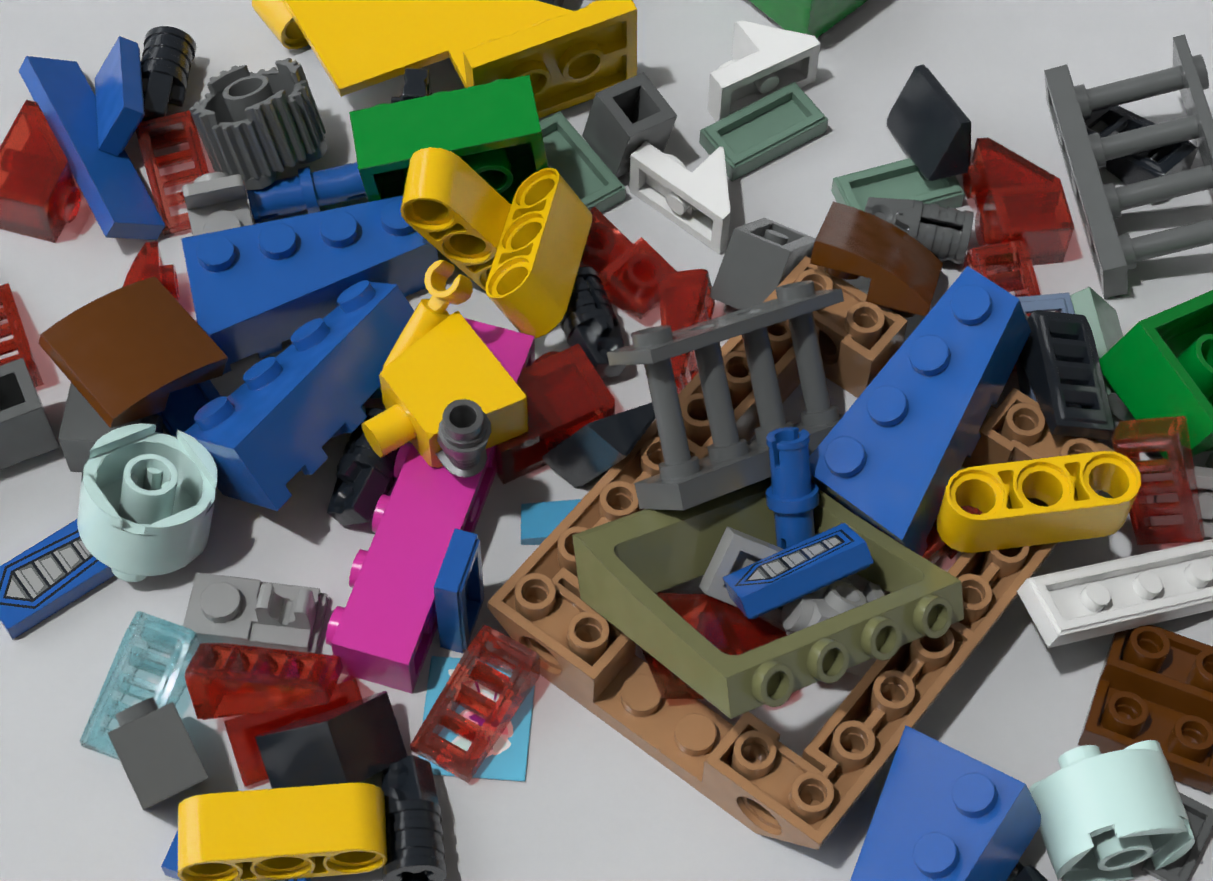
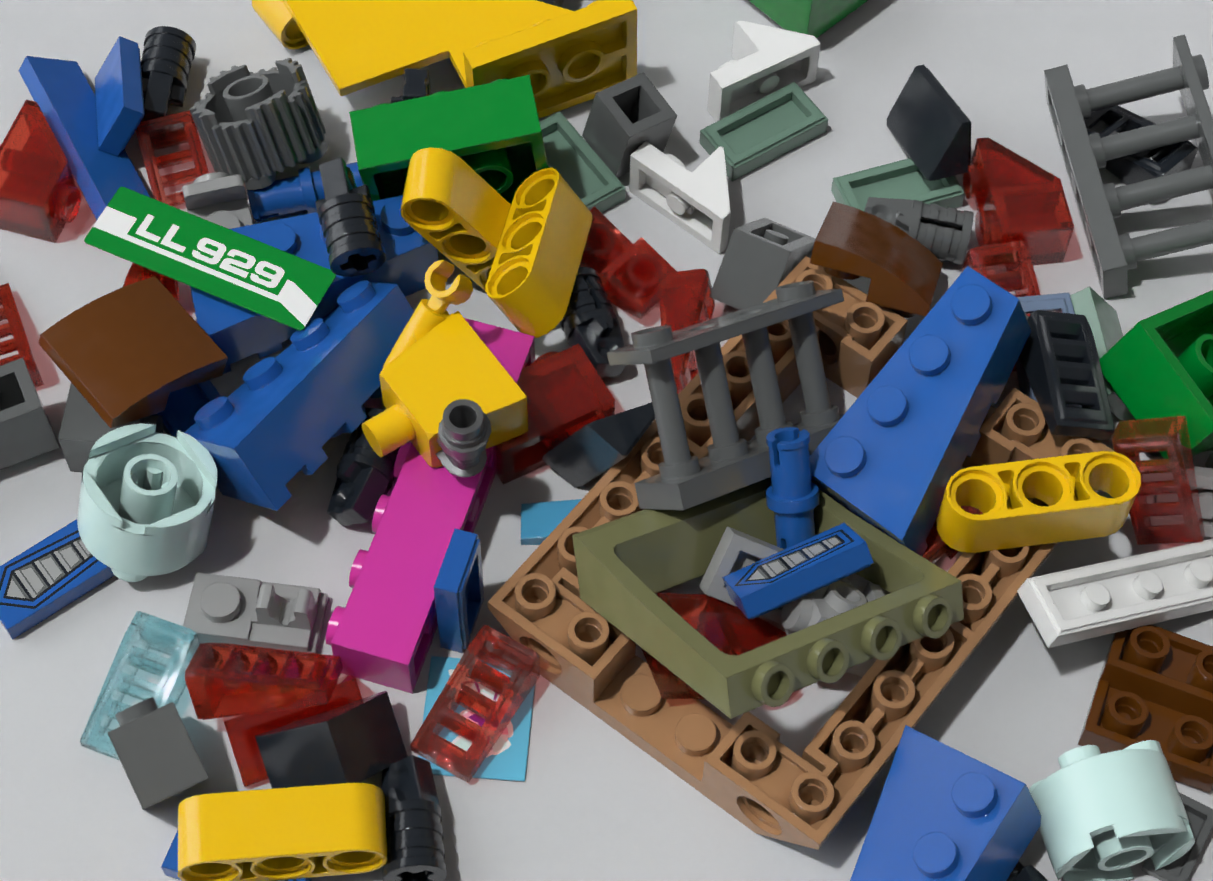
(211, 258): none -> green sticker
(348, 222): none -> black hinge

